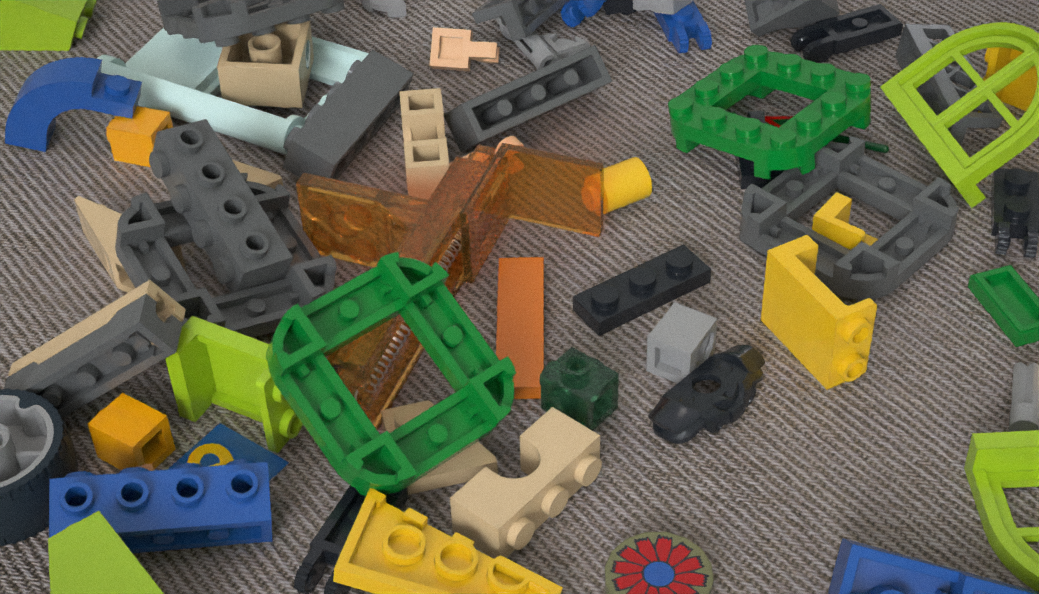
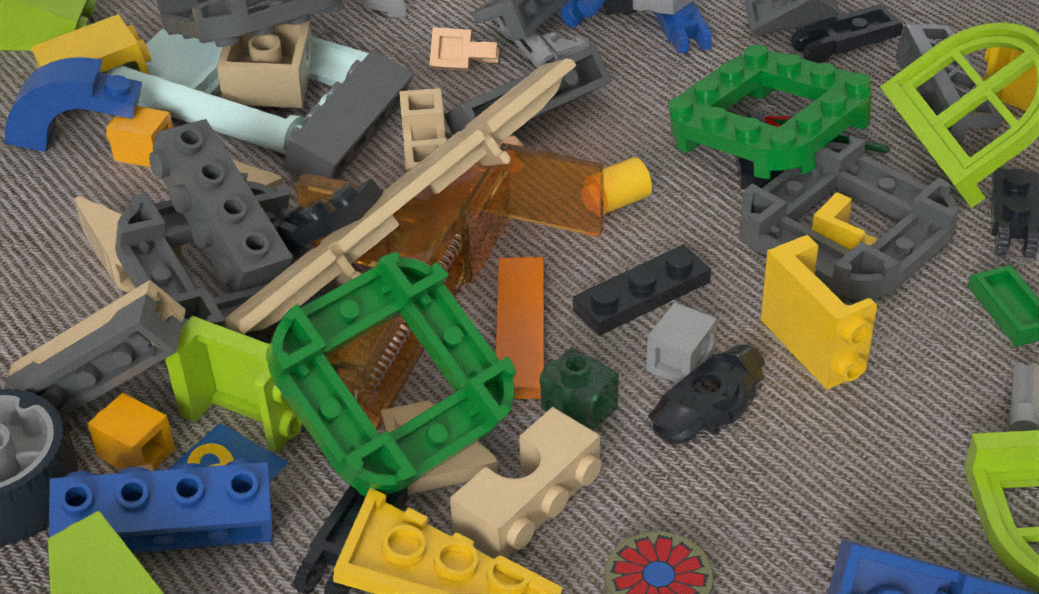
(102, 40): none -> yellow panel
(323, 218): none -> black hinge
(438, 170): none -> tan piece

